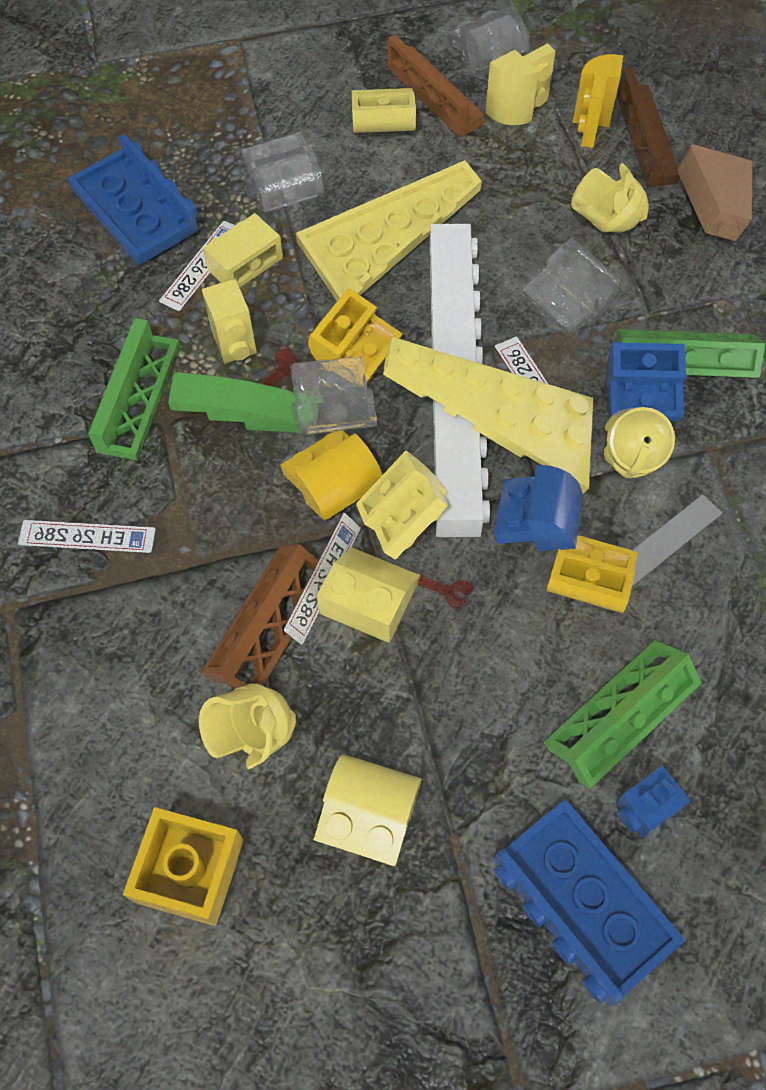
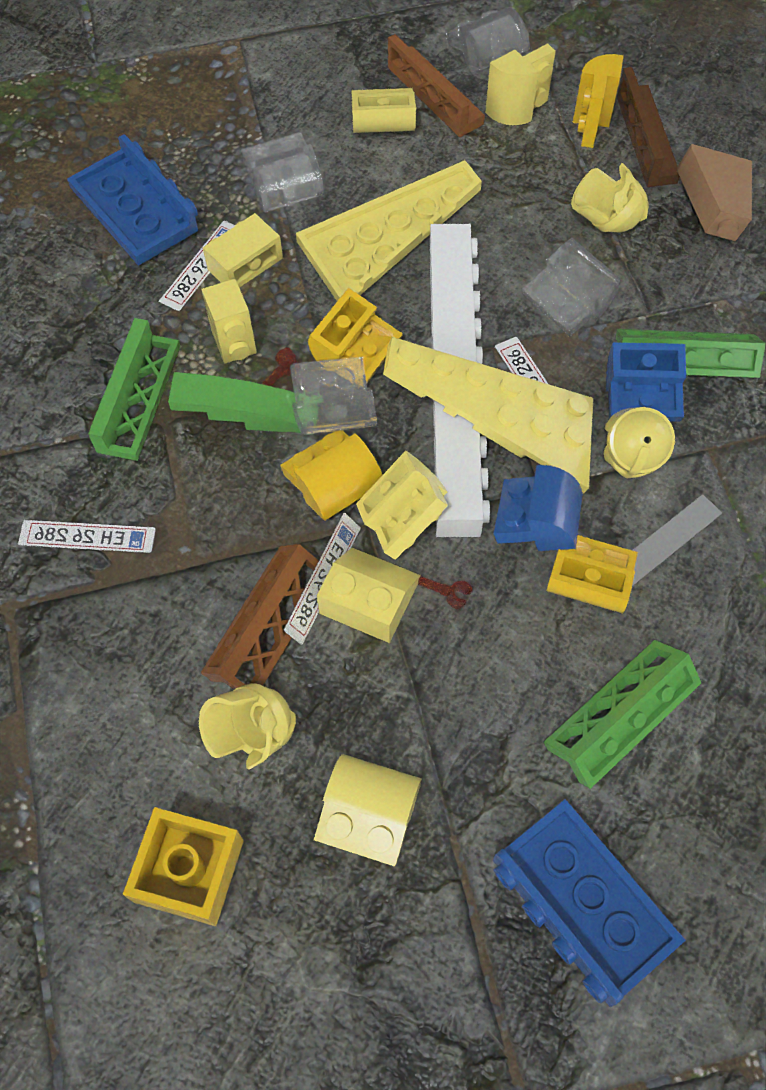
(651, 803): blue brick -> none

